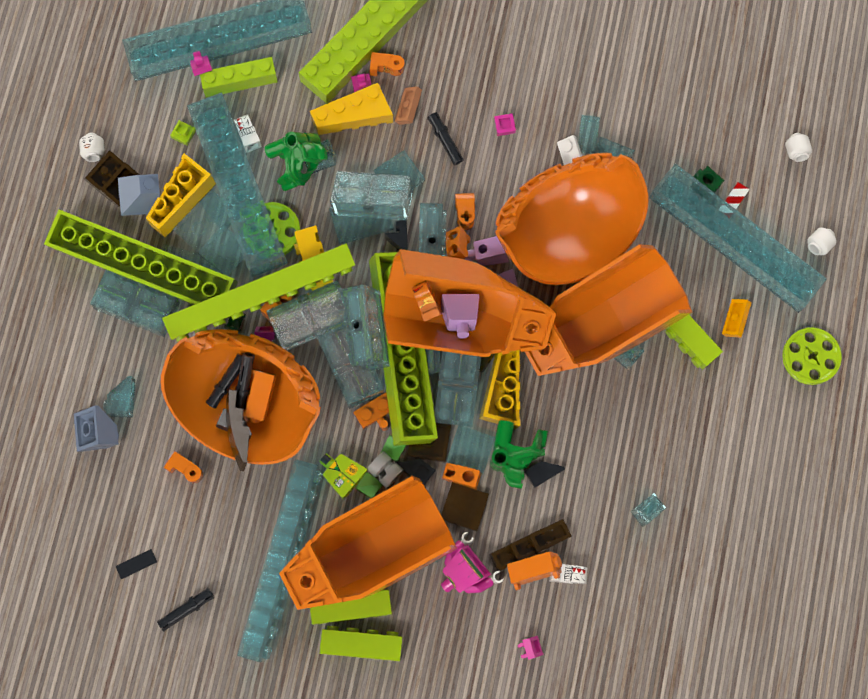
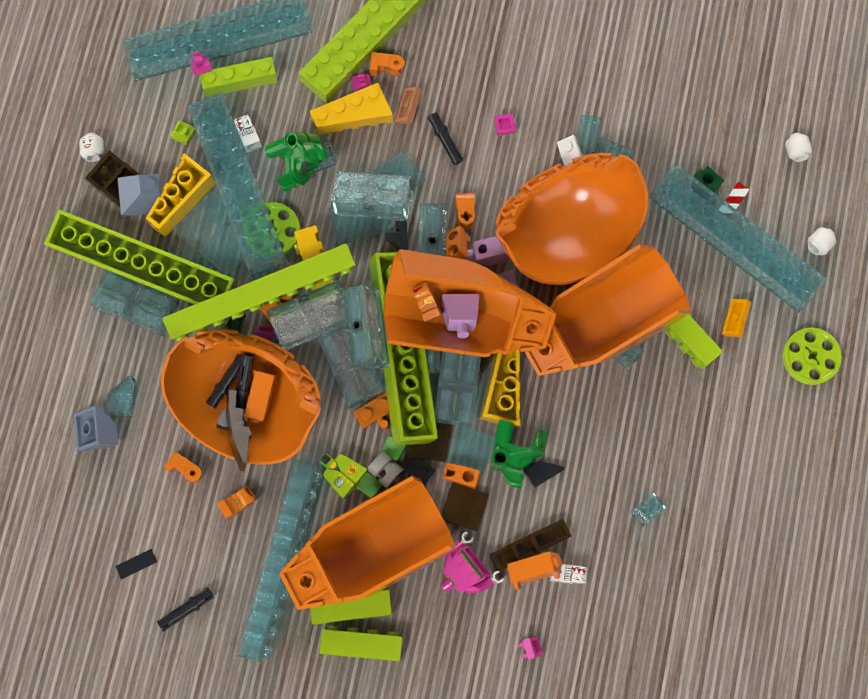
(237, 502): none -> orange leg

